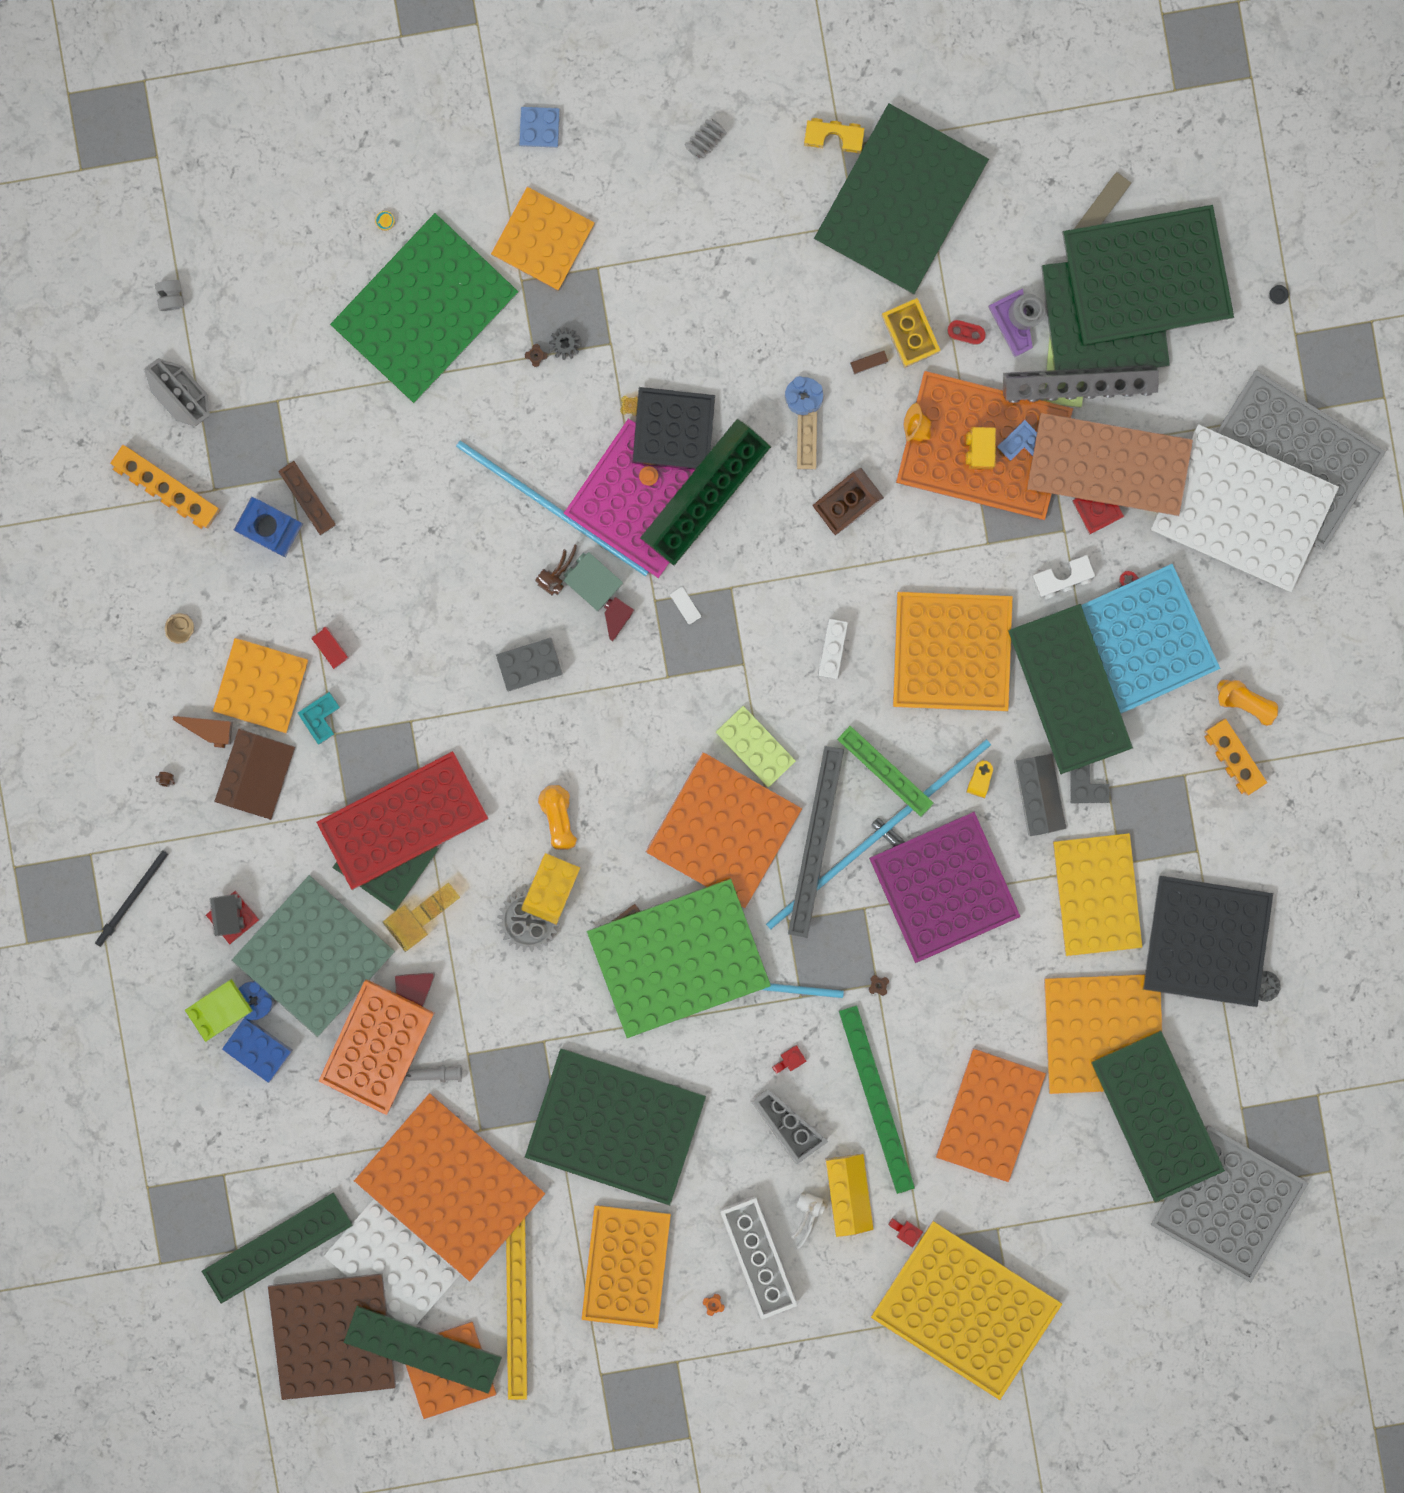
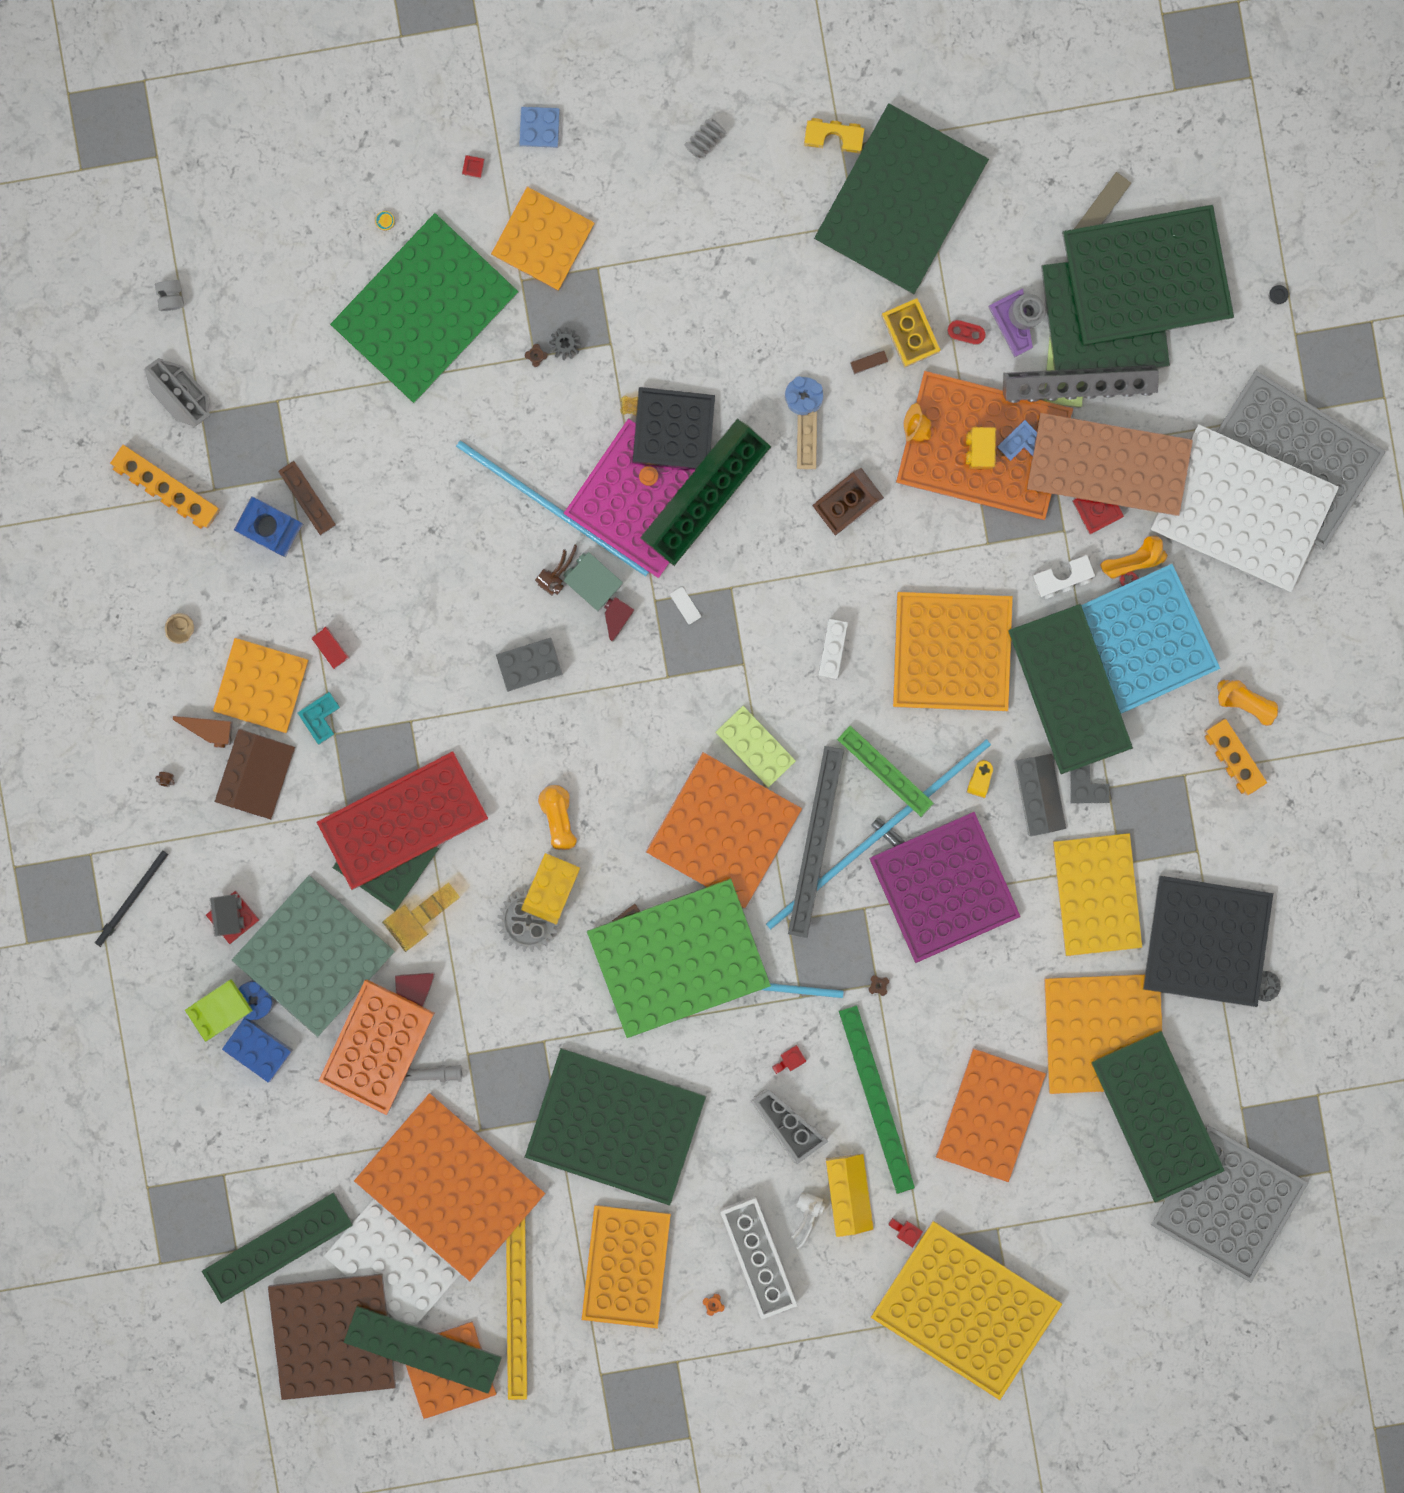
(473, 166): none -> red plate
(1147, 556): none -> light orange hair

